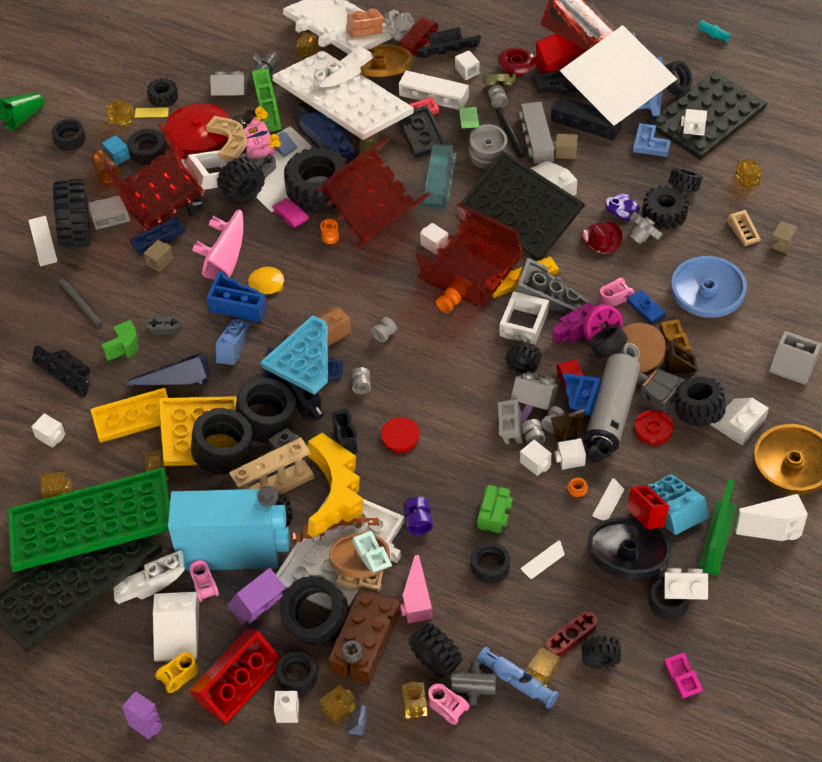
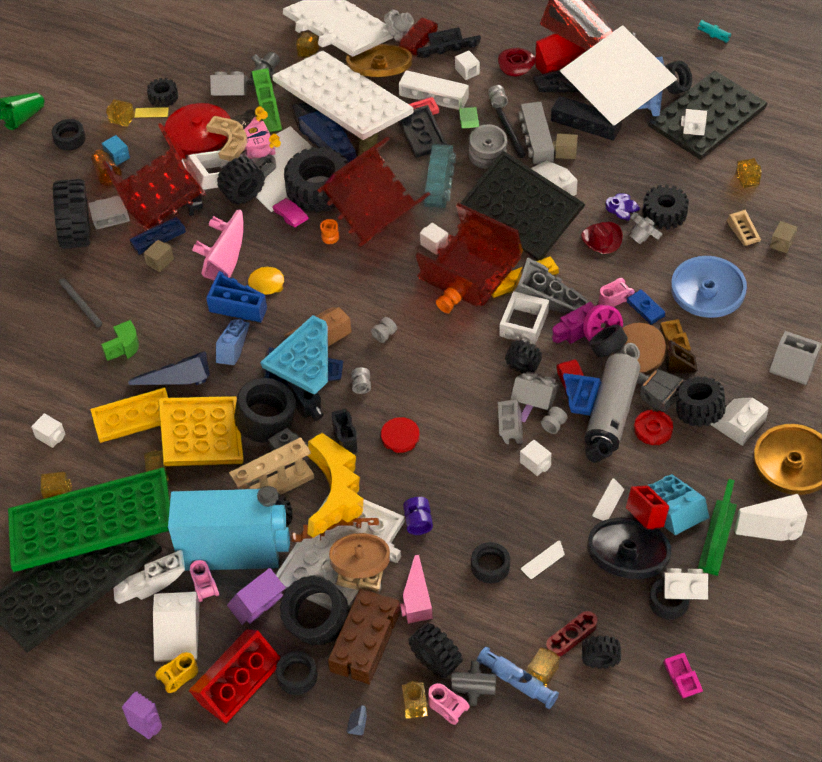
(42, 241): white sticker -> none
(63, 368): black bracket -> none
(146, 136): black tyre -> none
(163, 325): dark grey beam -> none
(221, 422): black tyre -> none
(286, 707): white brick -> none
(287, 144): sand blue slope -> none
(337, 704): clear yellow brick -> none
(342, 71): white slope -> none
(355, 657): dark grey bush -> none
(364, 23): nougat brick -> none
(370, 552): light aqua slope -> none
(494, 508): bright green brick -> none
(498, 78): olive plate -> none
(532, 430): light grey wheel -> none
(567, 425): dark brown slope -> none
(570, 454): white brick -> none
(577, 483): orange plate -> none
(647, 144): medium blue plate -> none
(685, 179): black tyre -> none

